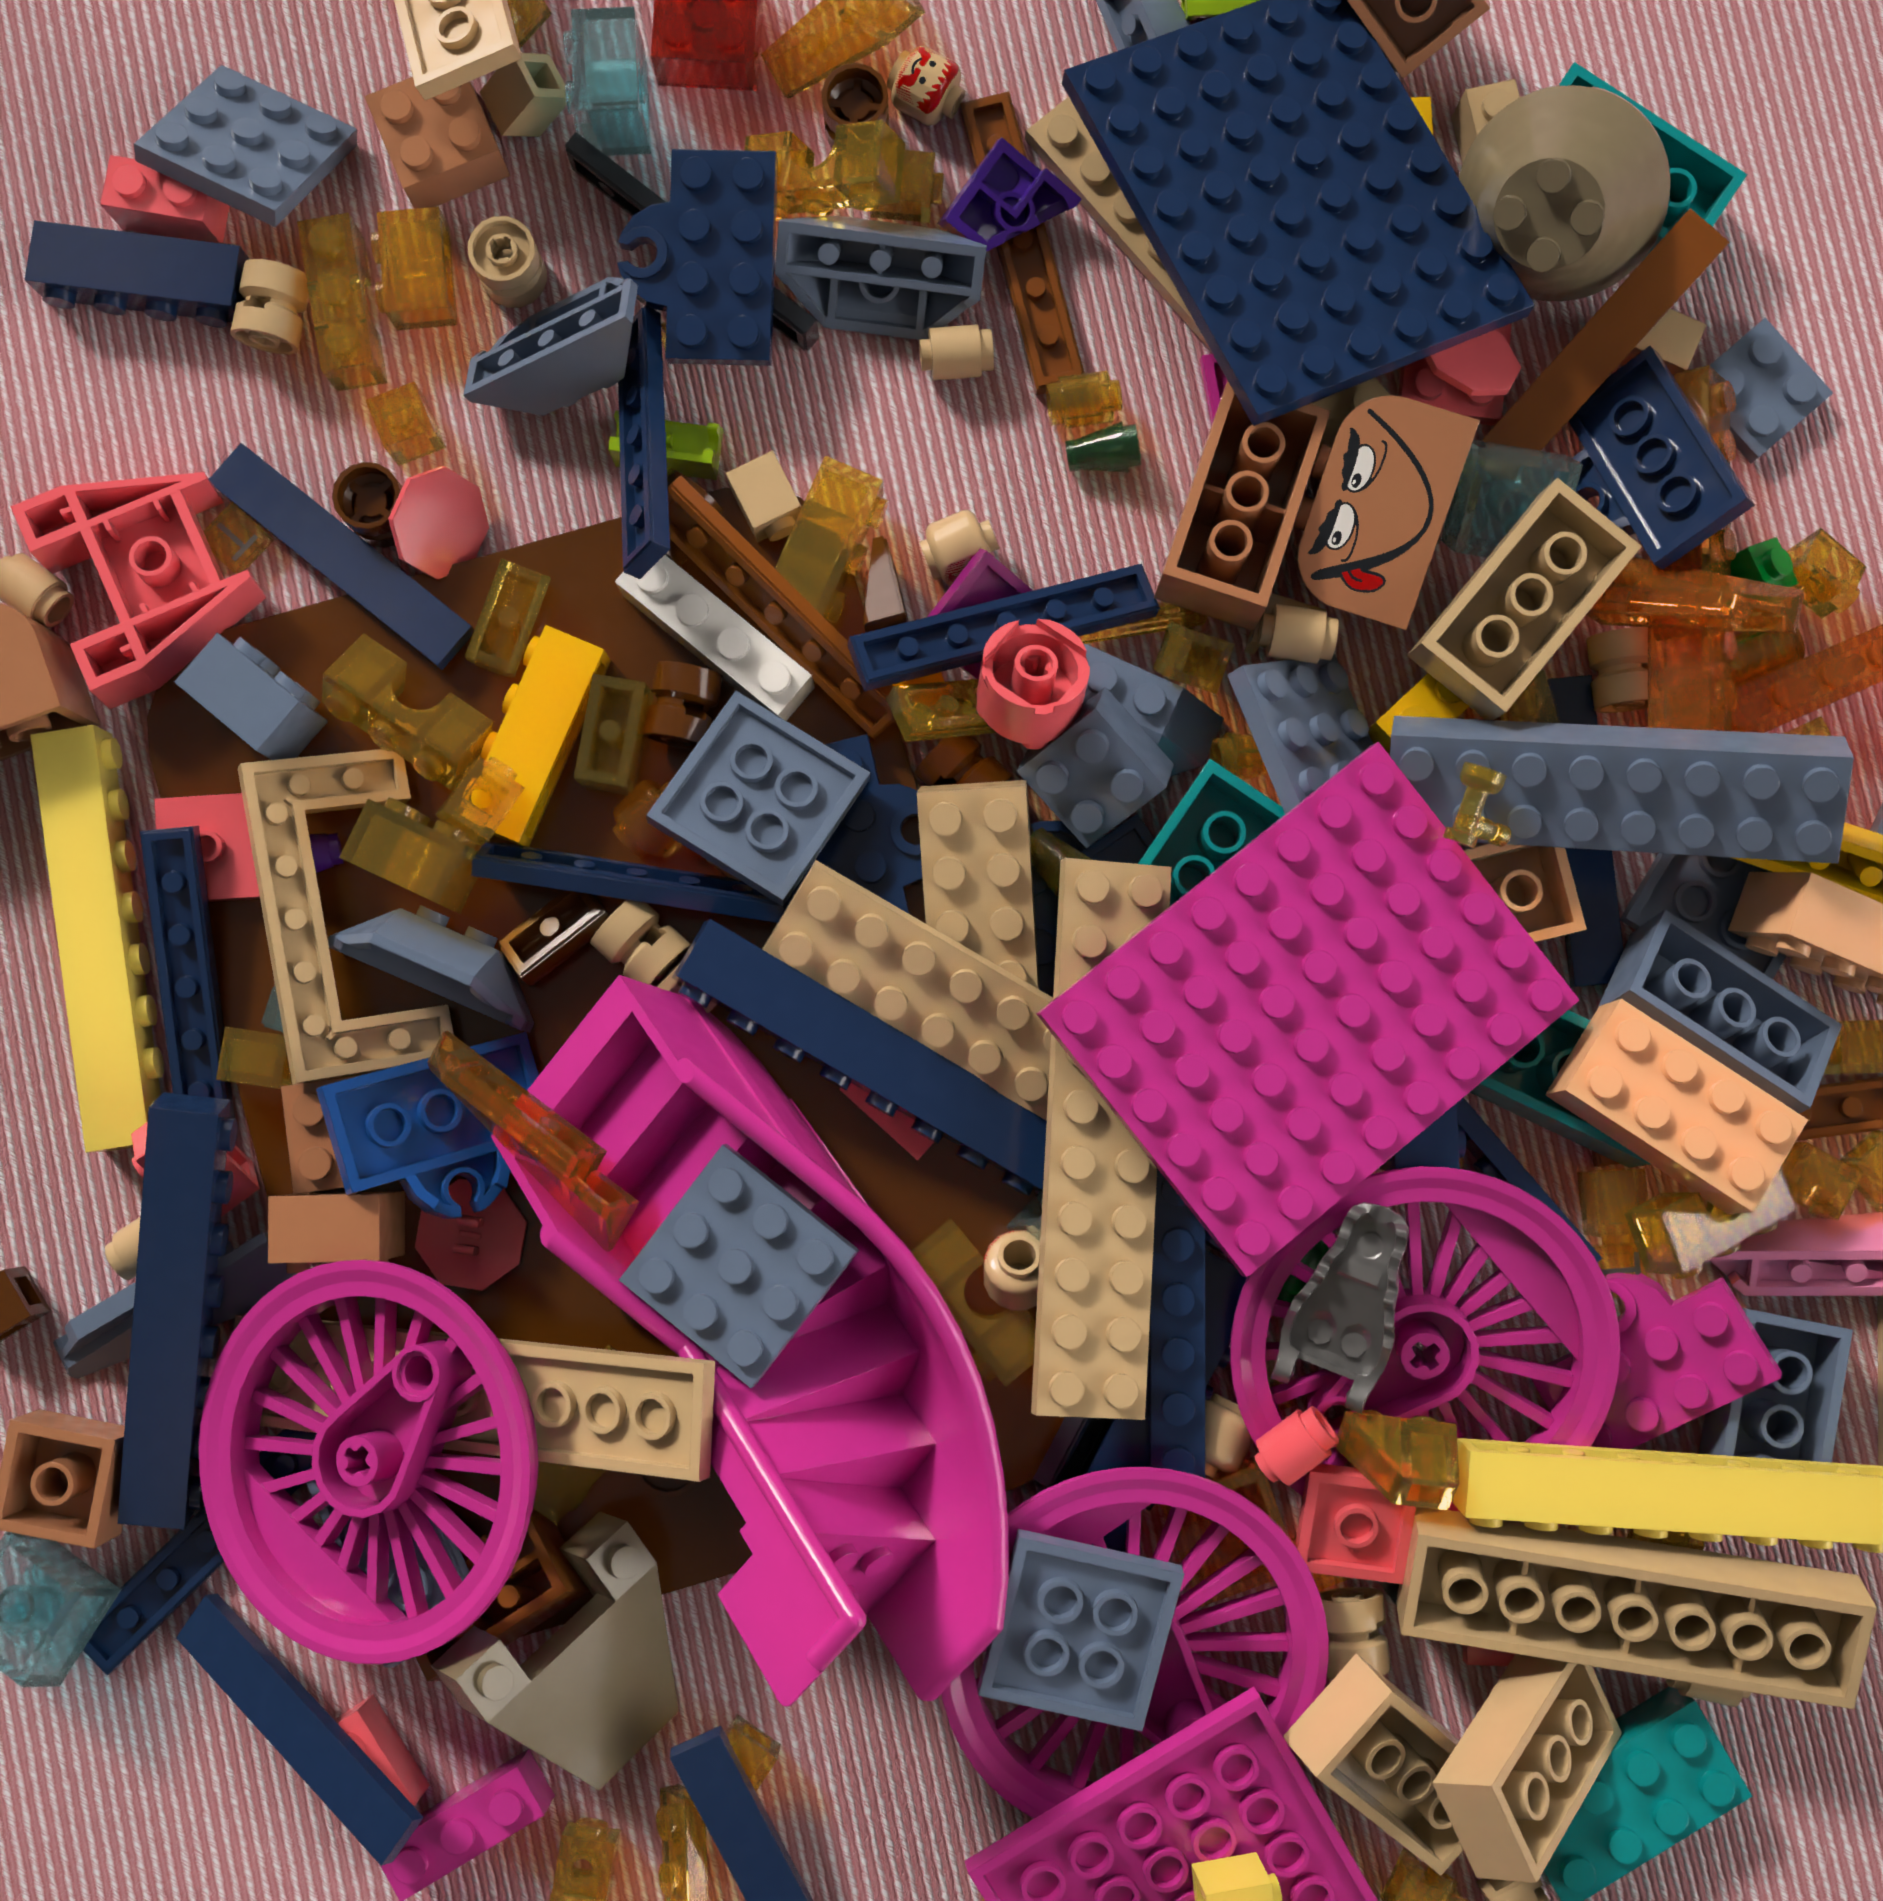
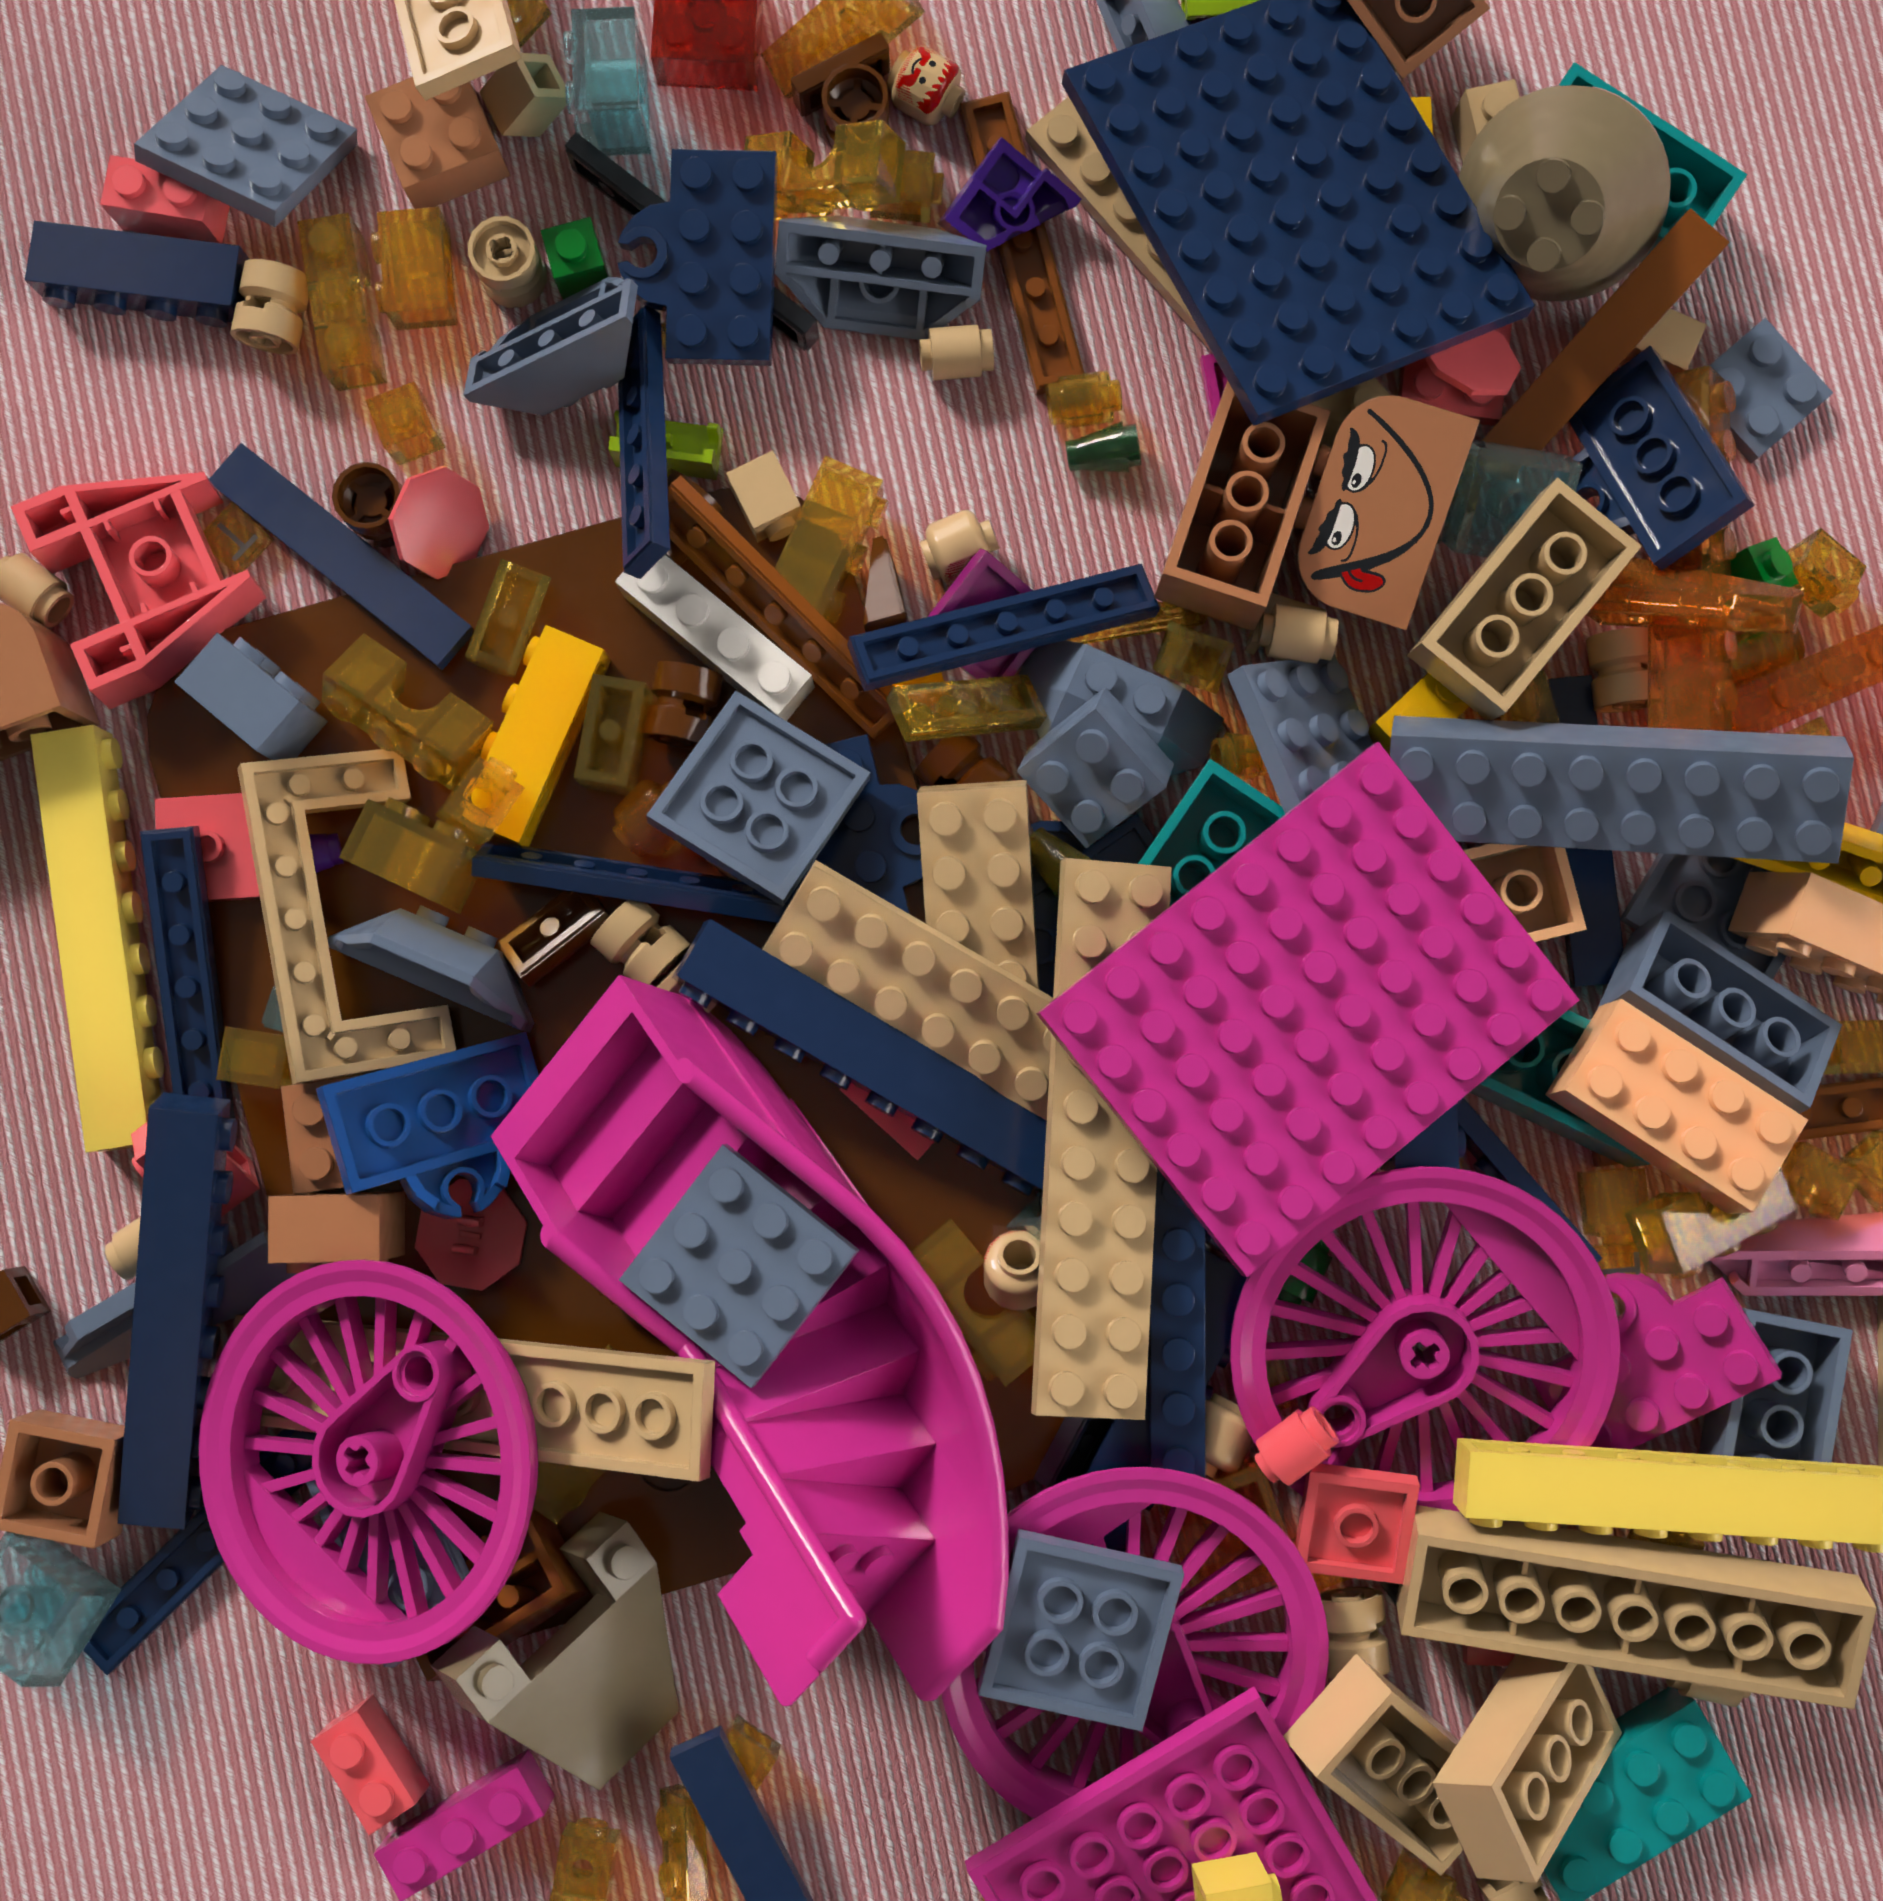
(300, 1729): dark blue tile -> none
(538, 1138): clear orange wedge -> none
(574, 256): none -> green brick
(809, 84): none -> reddish brown tile
(1032, 681): coral brick -> none
(1349, 1304): flat silver animal -> none
(1403, 1457): clear yellow slope -> none
(1469, 823): clear yellow piece -> none

